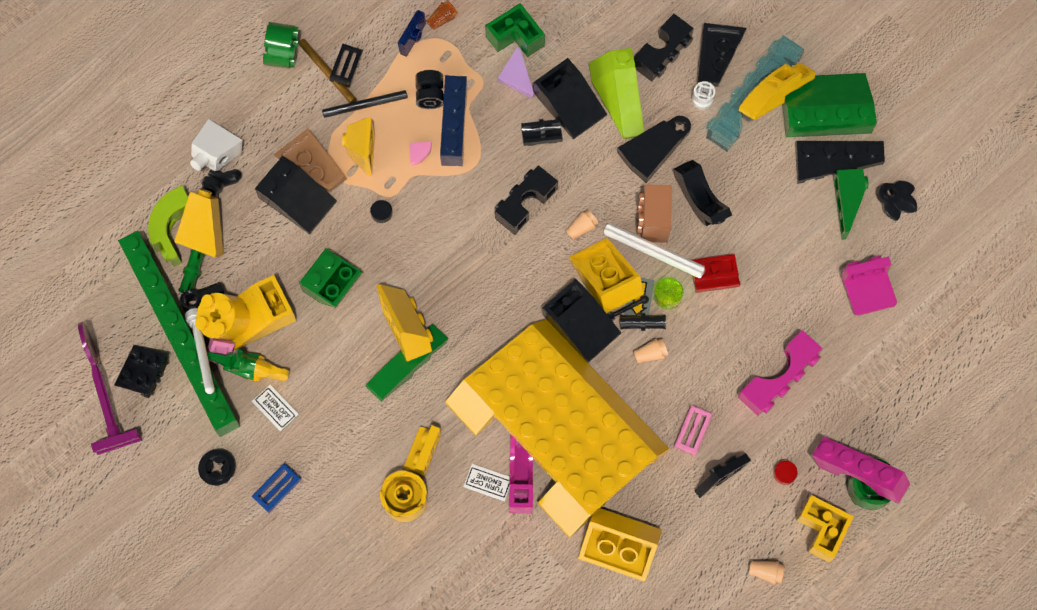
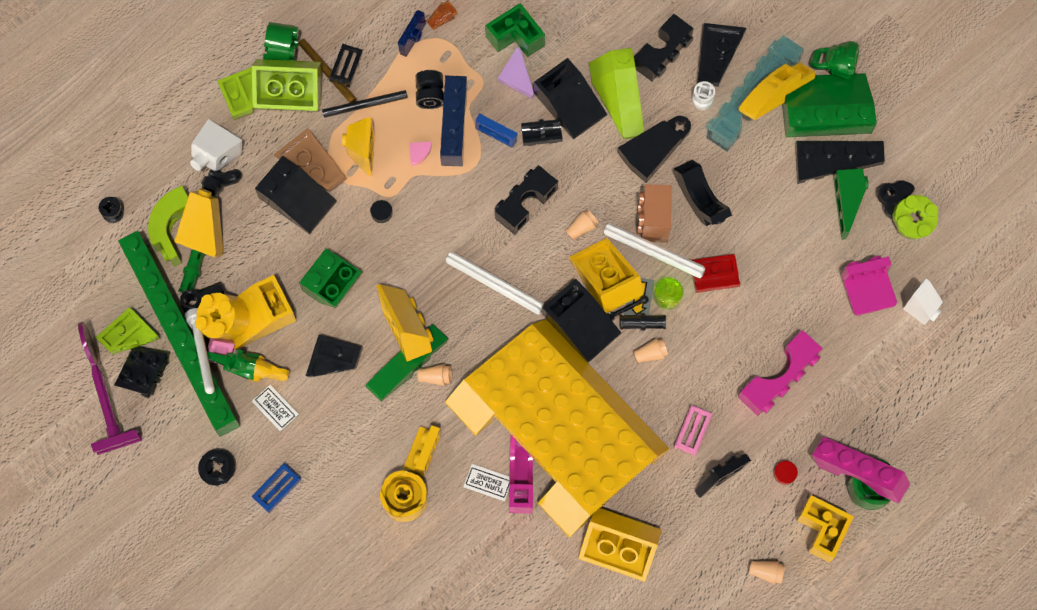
(114, 214): none -> black wheel
(126, 333): none -> lime wing
(238, 93): none -> lime wing
(286, 84): none -> lime brick
(332, 357): none -> black wing
(436, 375): none -> light nougat cone
(495, 282): none -> white axle
(496, 130): none -> blue tile
(839, 59): none -> green piece
(904, 222): none -> lime plate
(924, 303): none -> white slope

